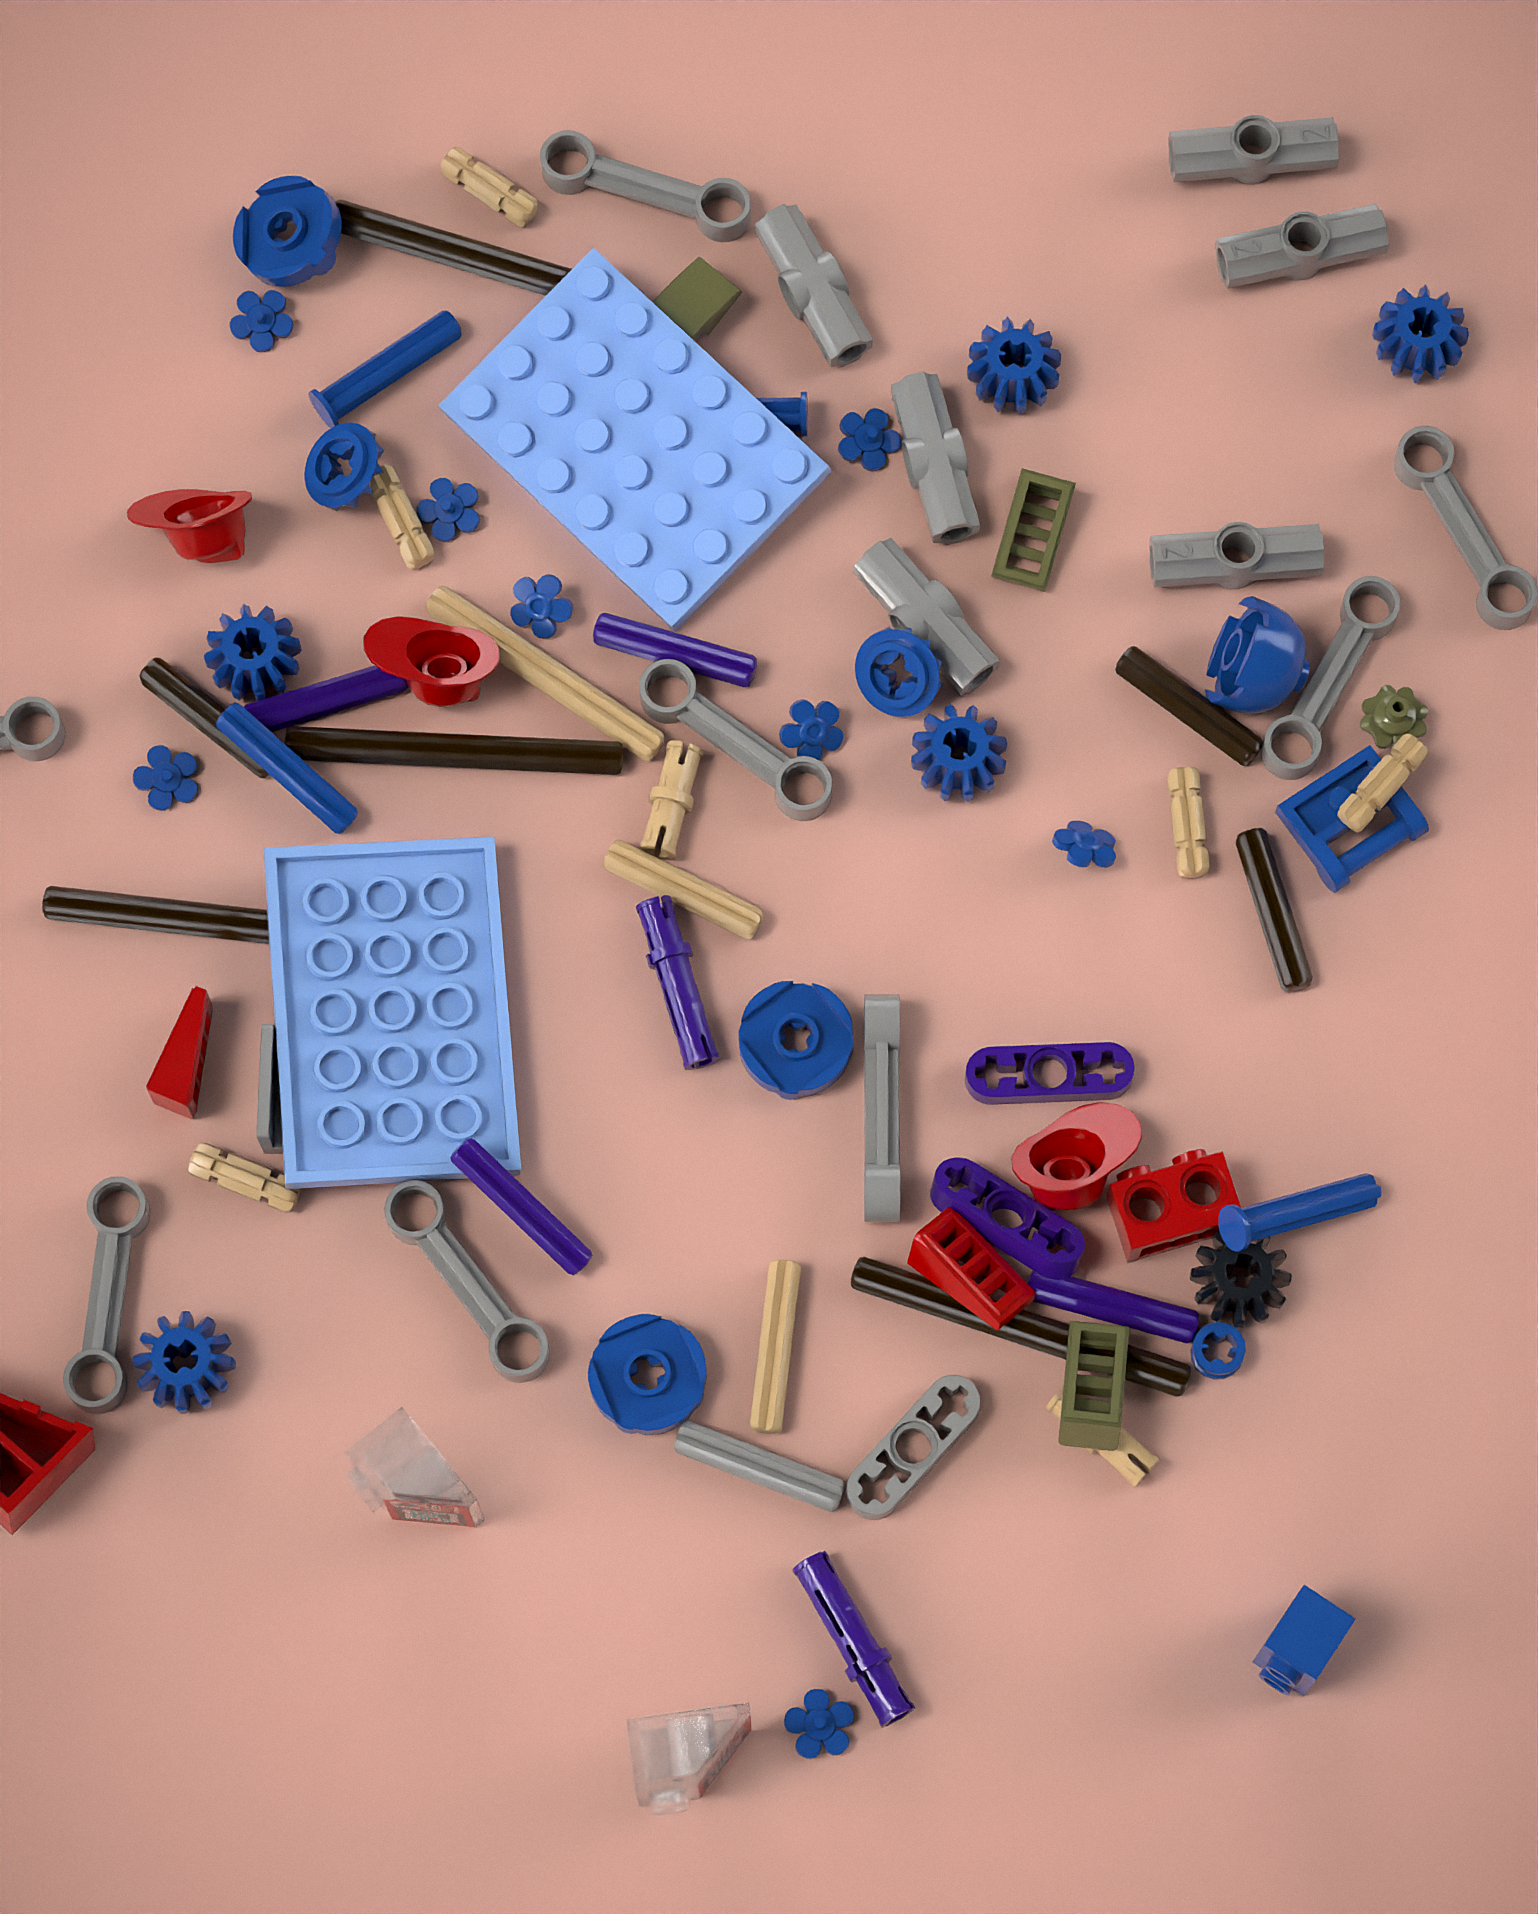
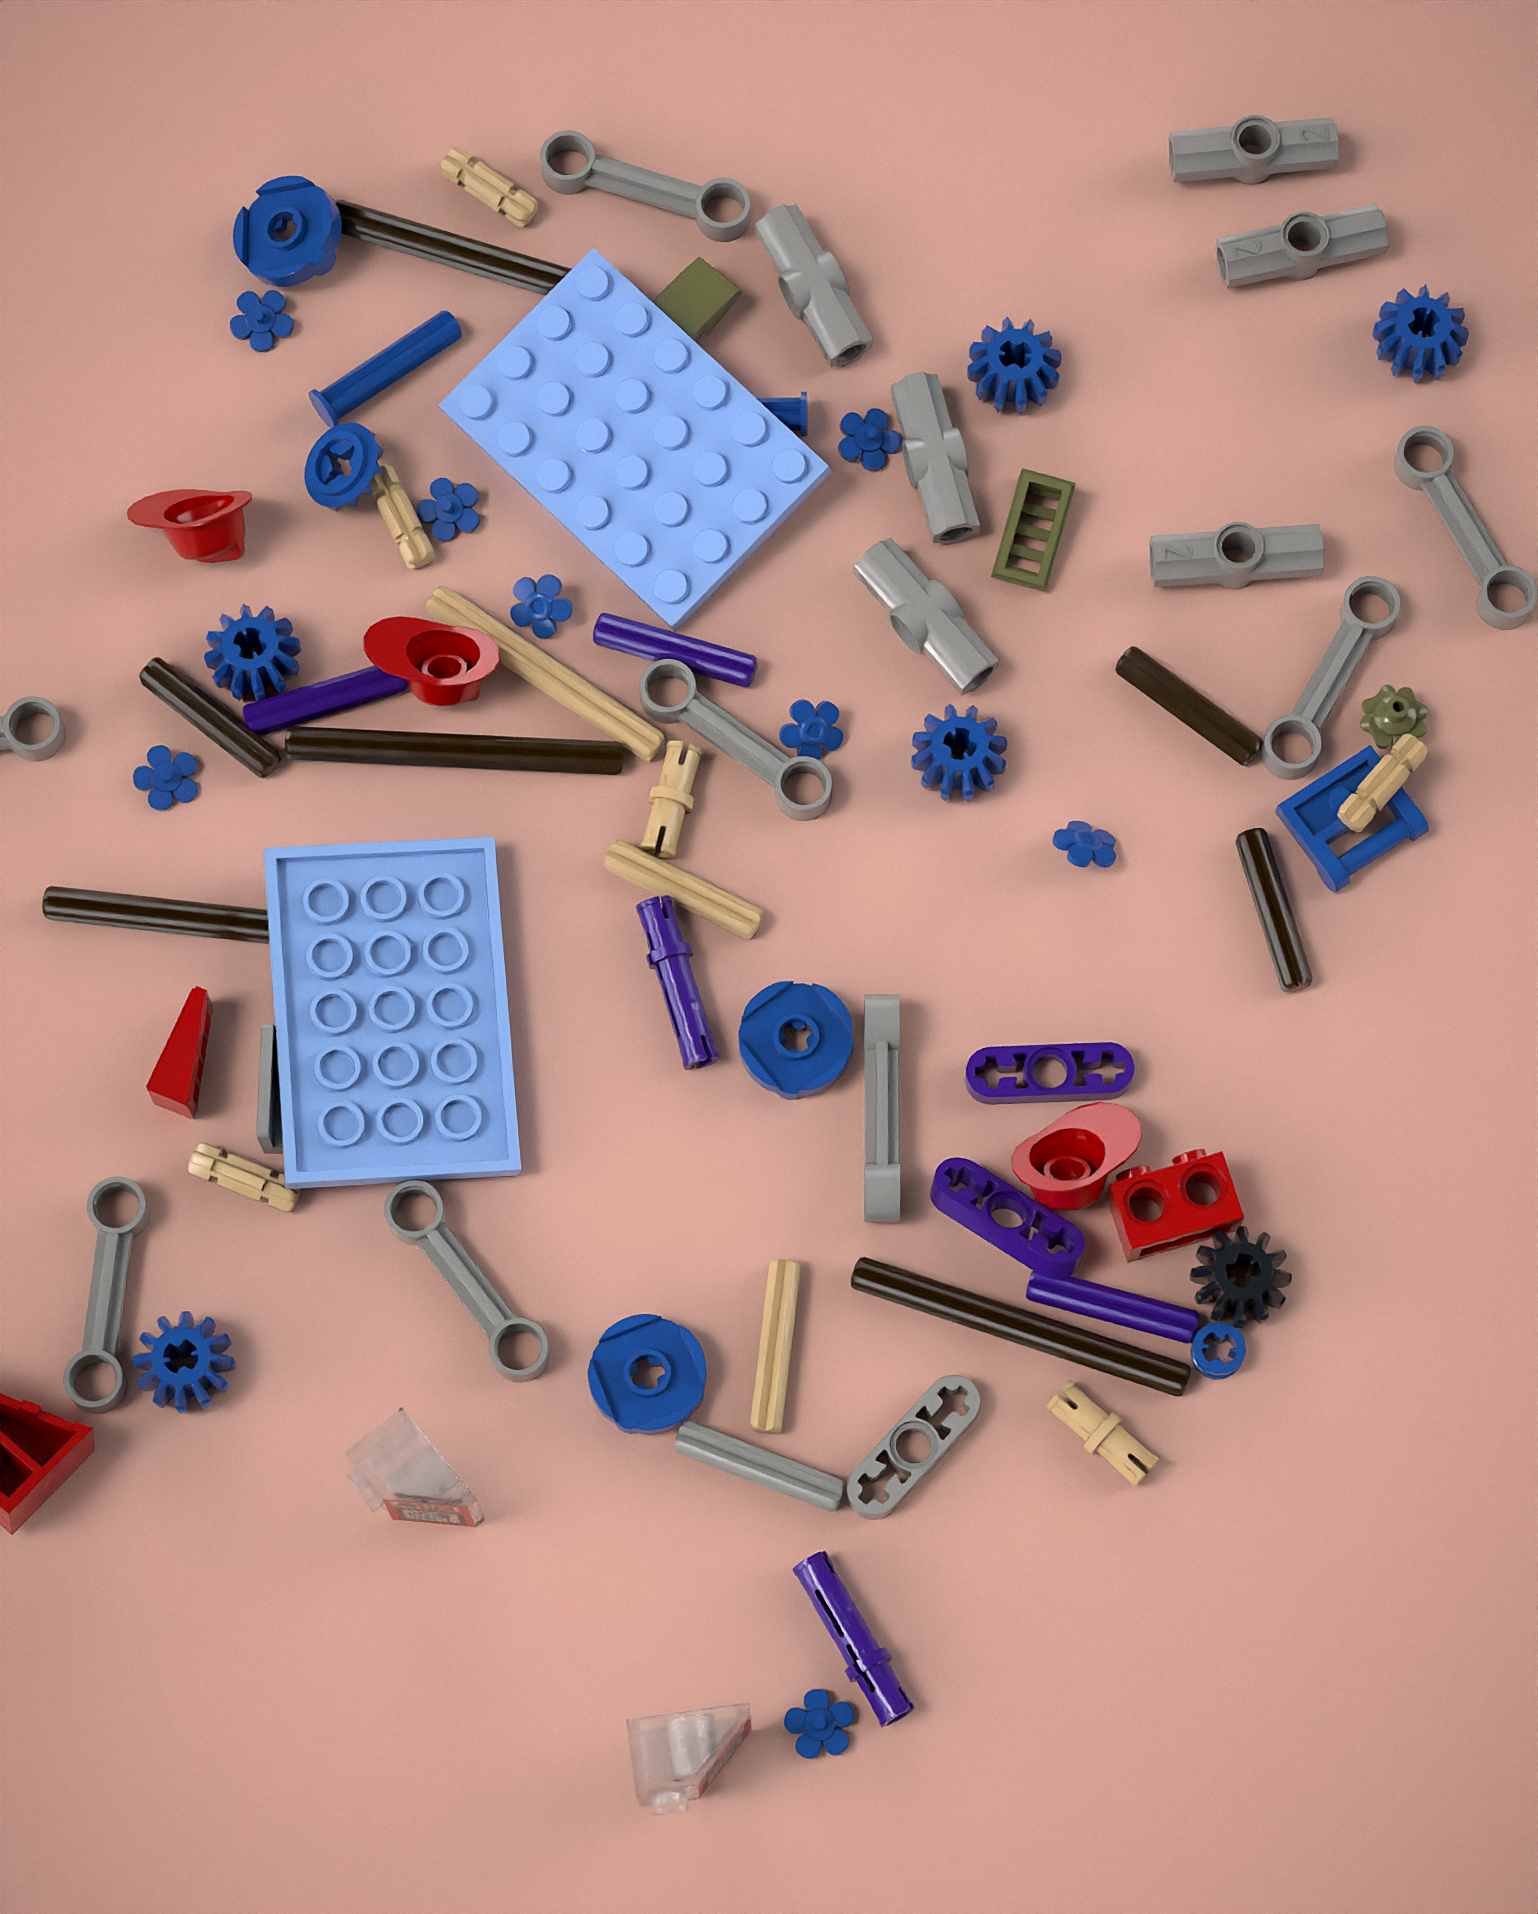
(287, 768): blue axle -> none
(521, 1206): dark purple axle -> none
(879, 681): blue gear -> none
(963, 1242): red slope -> none
(1087, 1421): olive slope -> none
(1188, 822): tan axle -> none
(1257, 659): blue cylinder -> none
(1296, 1210): blue axle -> none
(1302, 1642): blue brick -> none

